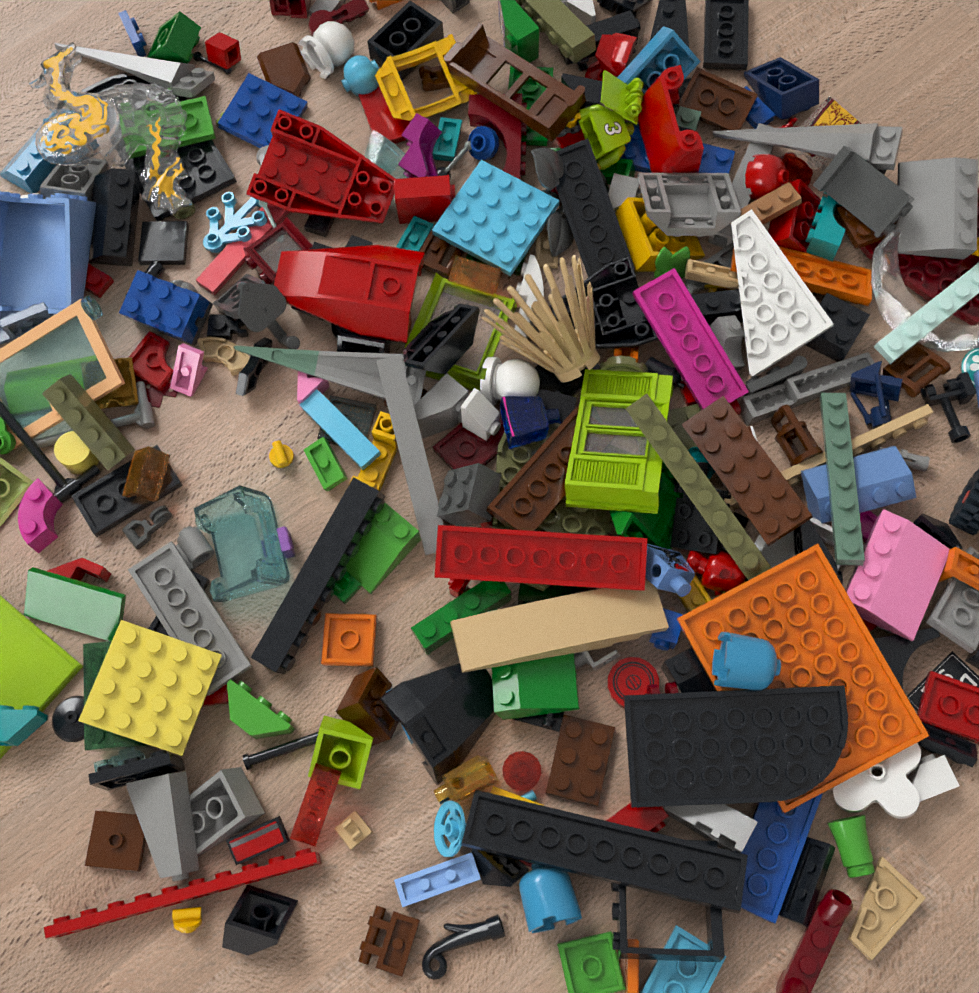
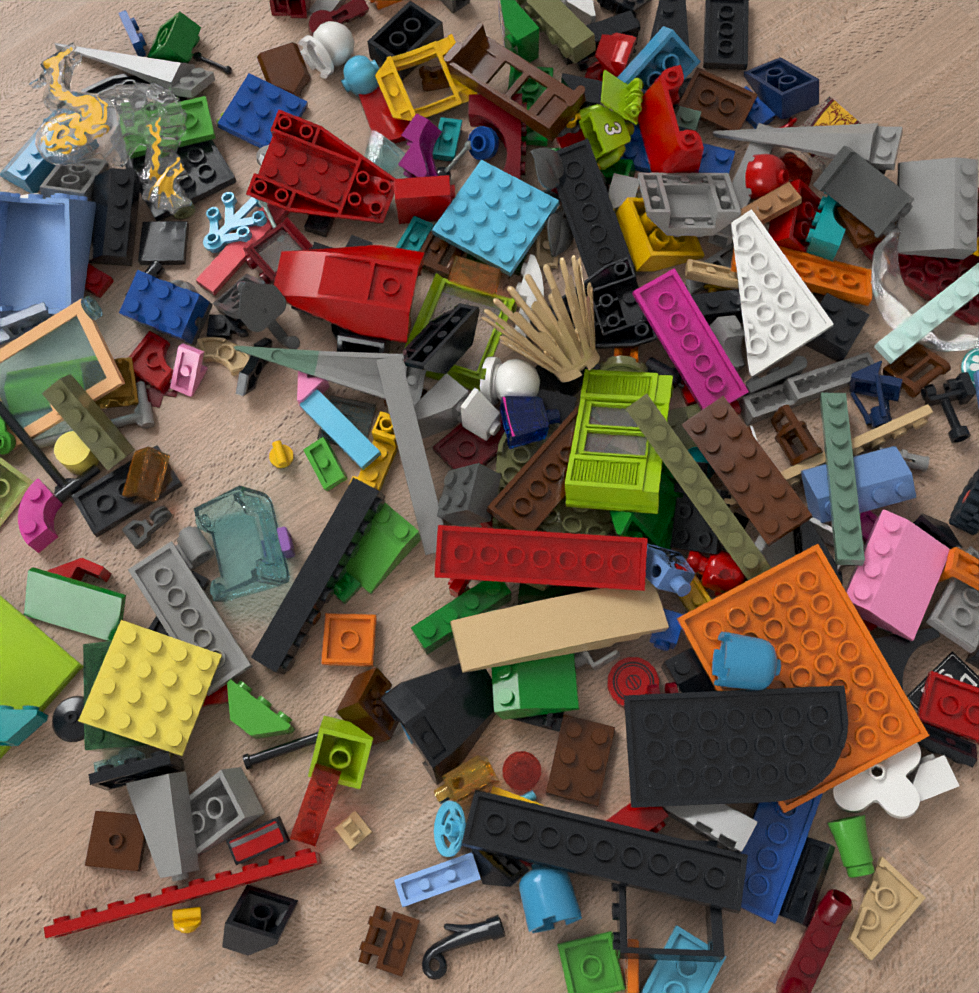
(223, 50): red brick -> none
(666, 261): bright green plate -> none

